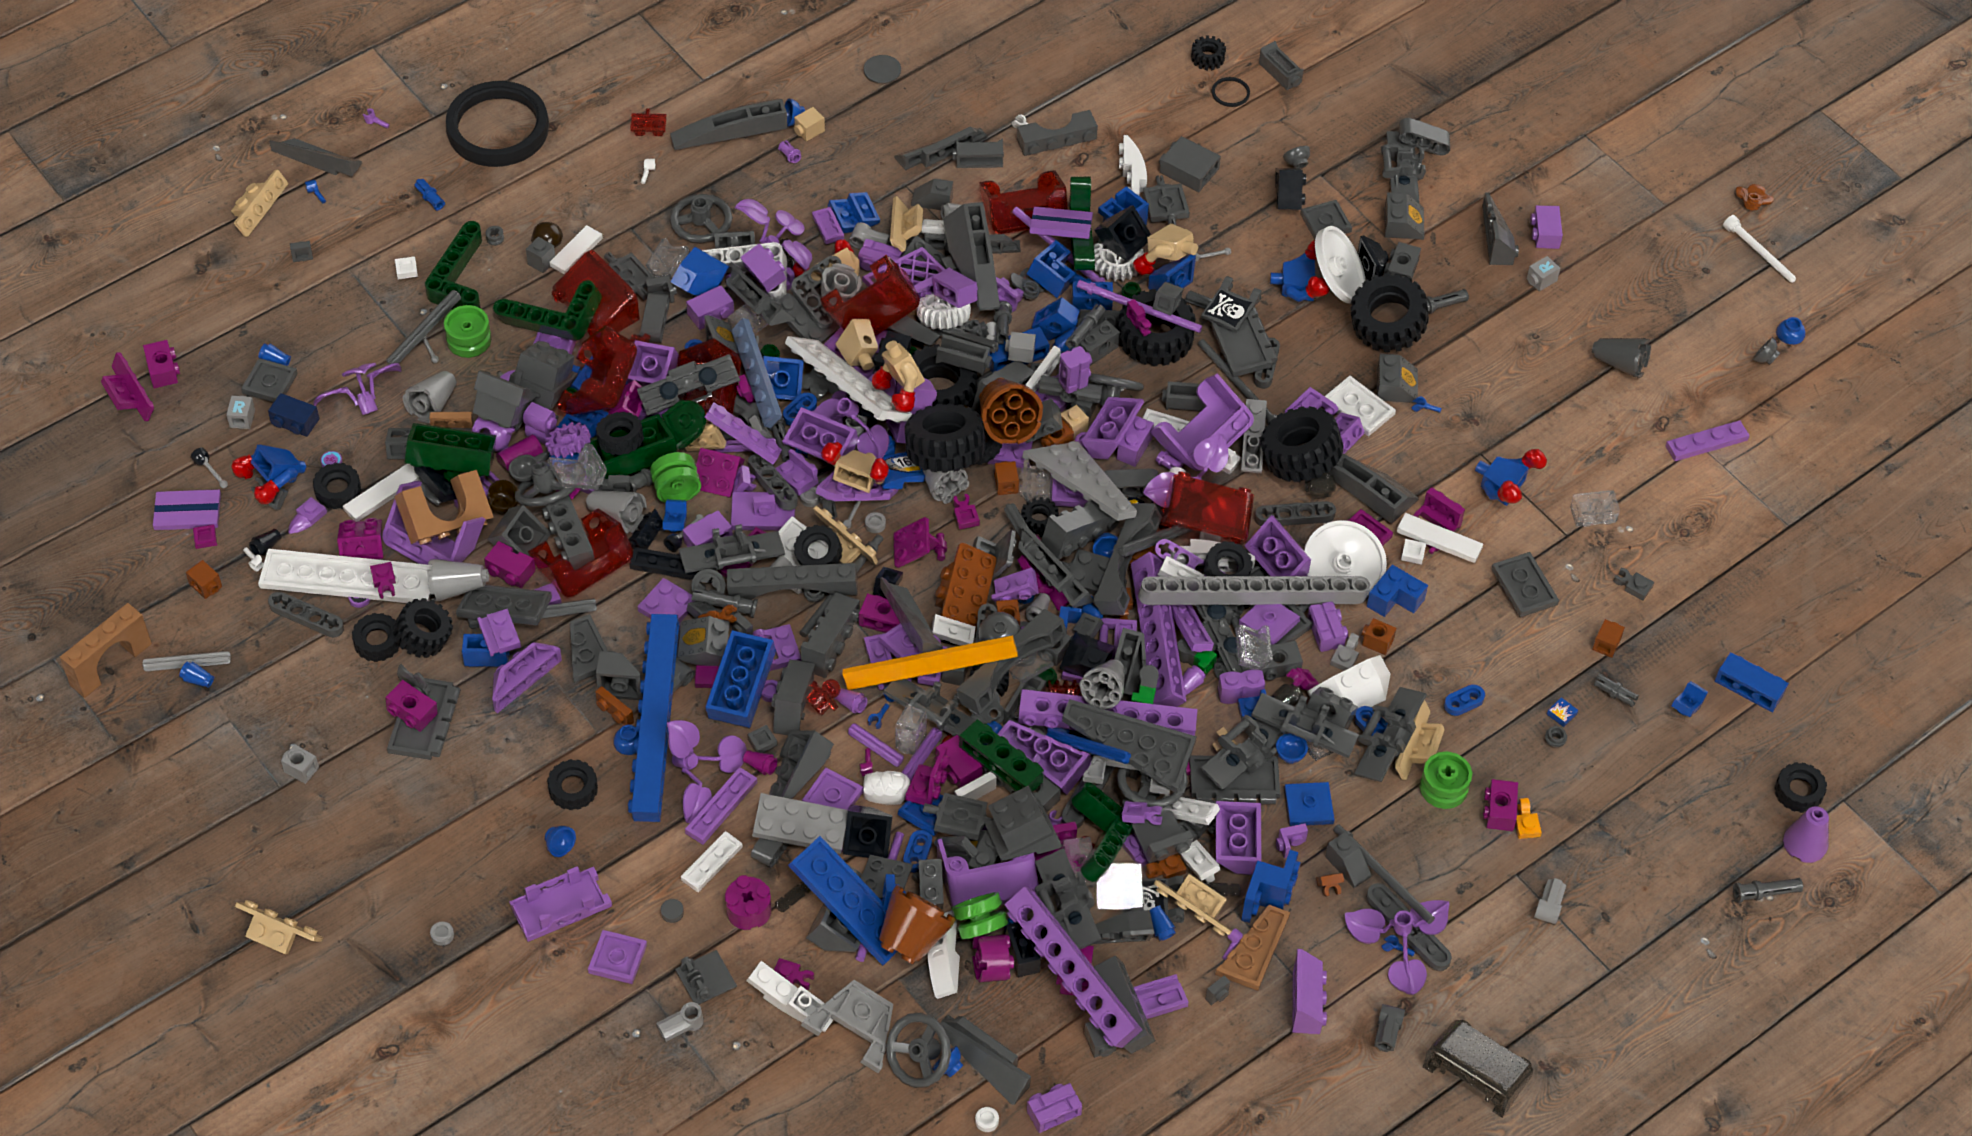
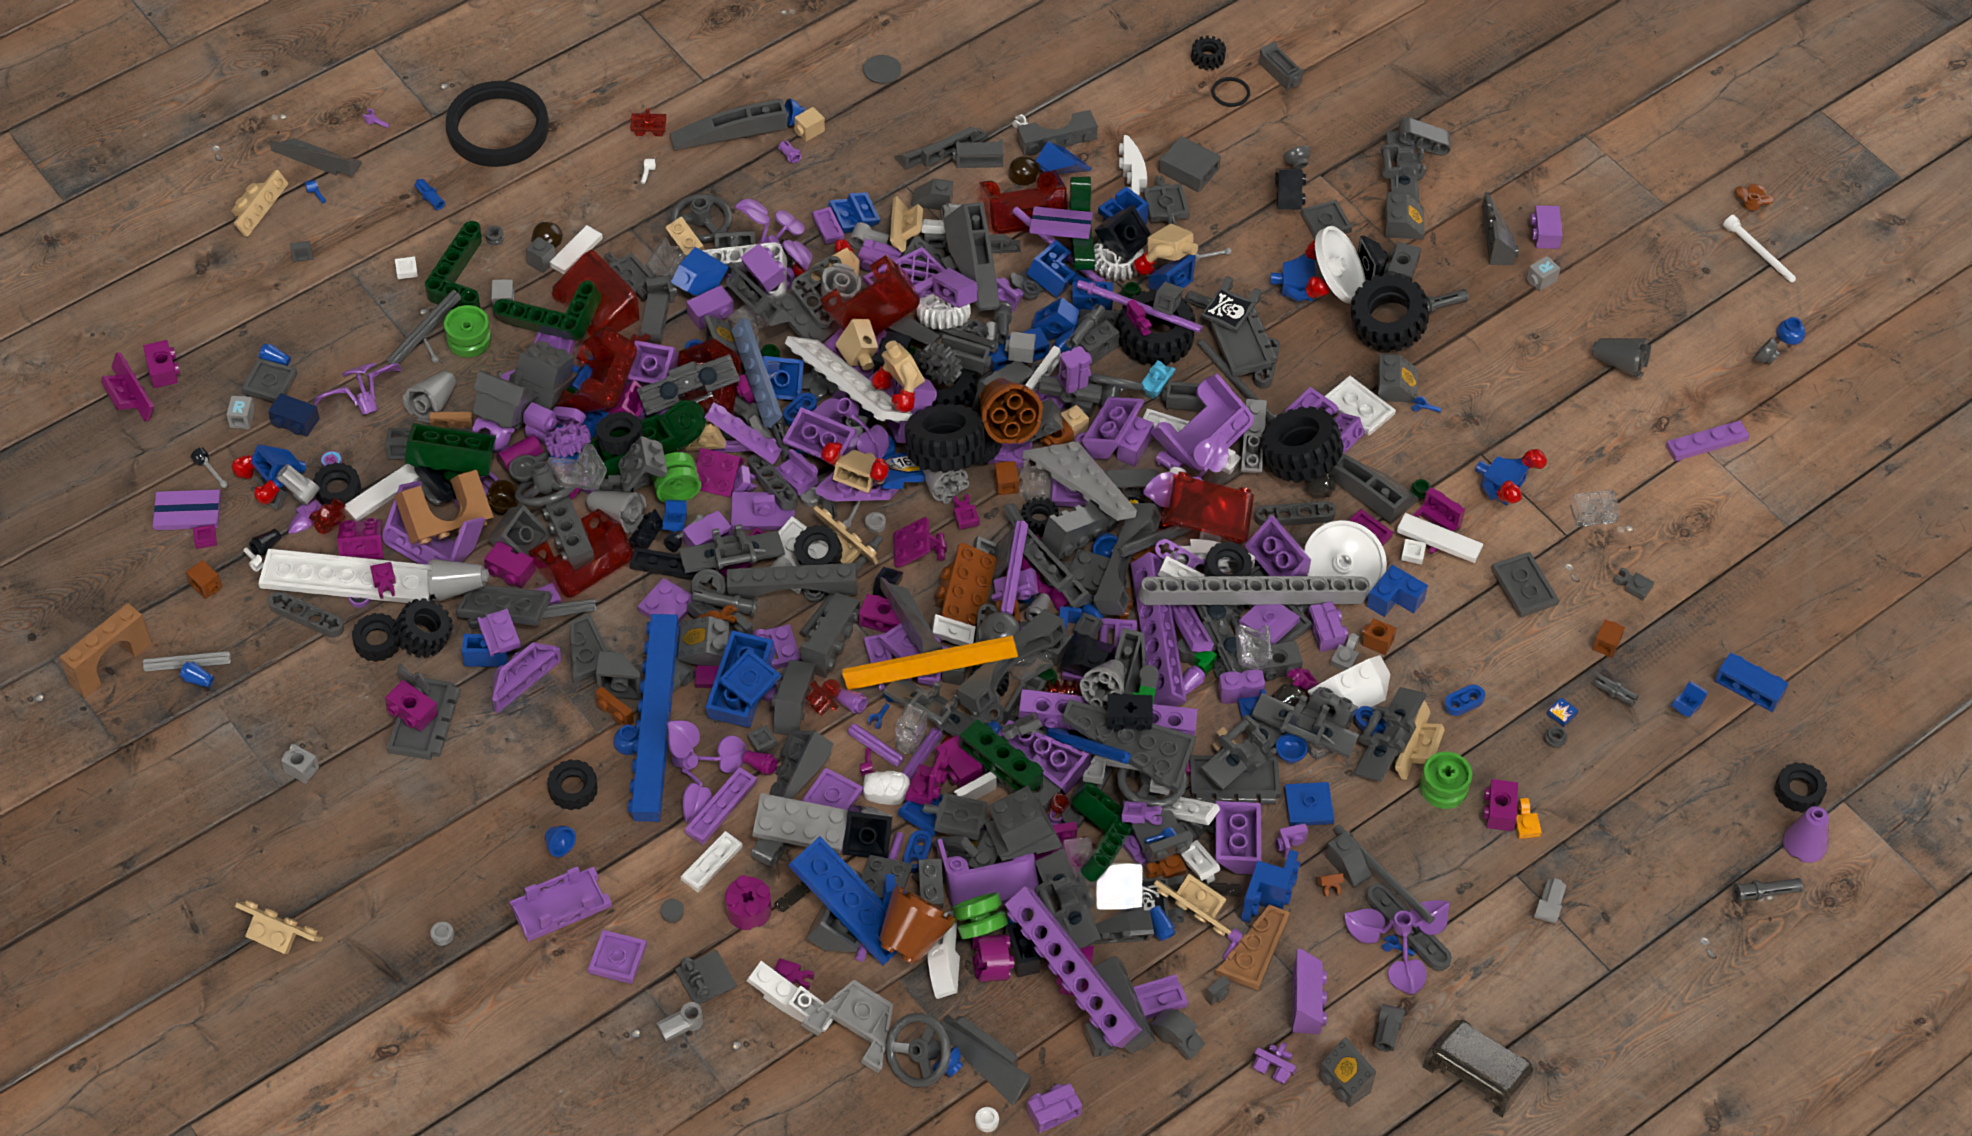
(302, 488): none -> light grey piece
(328, 516): none -> clear red hips
(502, 290): none -> light grey brick
(567, 415): none -> medium lavender beam
(643, 457): none -> dark grey bracket
(683, 236): none -> tan bracket
(750, 678): none -> blue plate
(940, 363): none -> dark grey gear
(1014, 567): none -> medium lavender axle
(1023, 171): none -> dark brown hair
(1024, 725): none -> dark grey plate
(1059, 803): none -> clear red hinge
(1060, 159): none -> blue slope
(1129, 712): none -> black brick
(1157, 379): none -> medium azure hips
(1166, 833): none -> blue hand
(1179, 1029): none -> dark grey brick
(1284, 1068): none -> medium lavender hips
(1347, 1073): none -> dark grey slope
(1420, 488): none -> dark green plate

